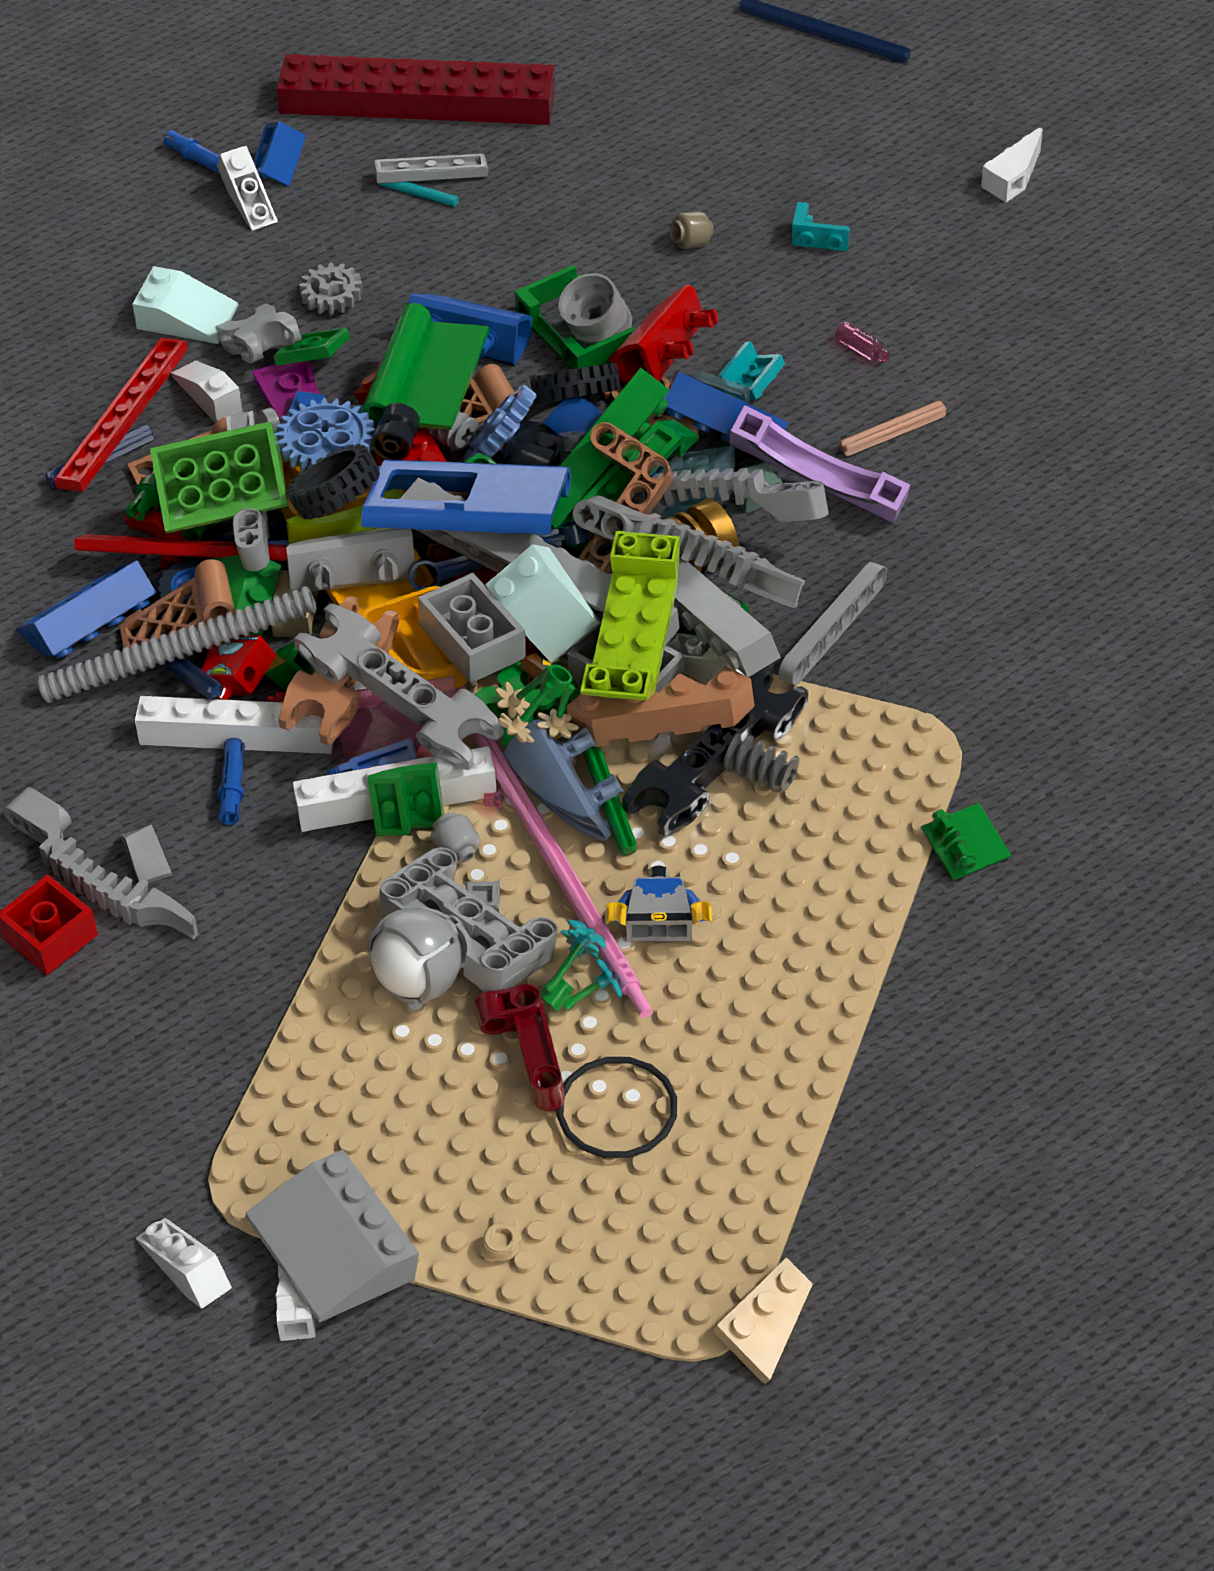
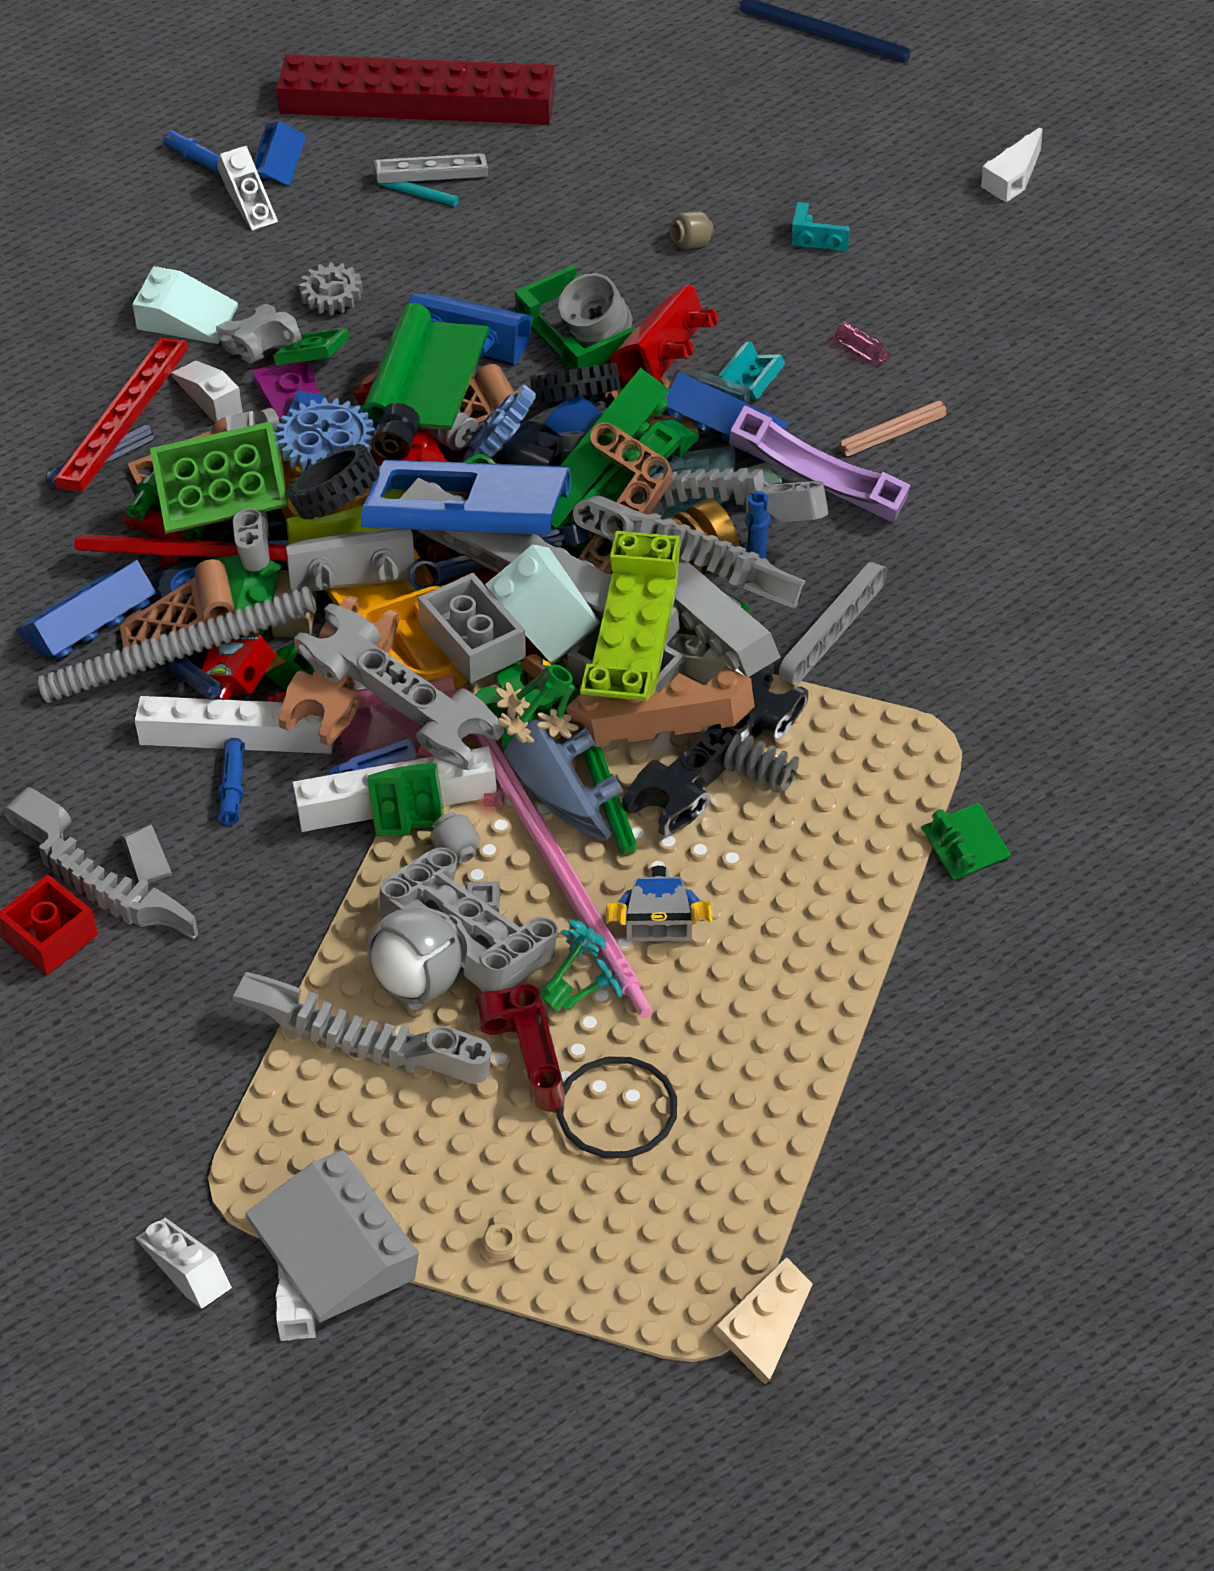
(465, 1058): none -> light grey piece
(757, 522): none -> blue pin

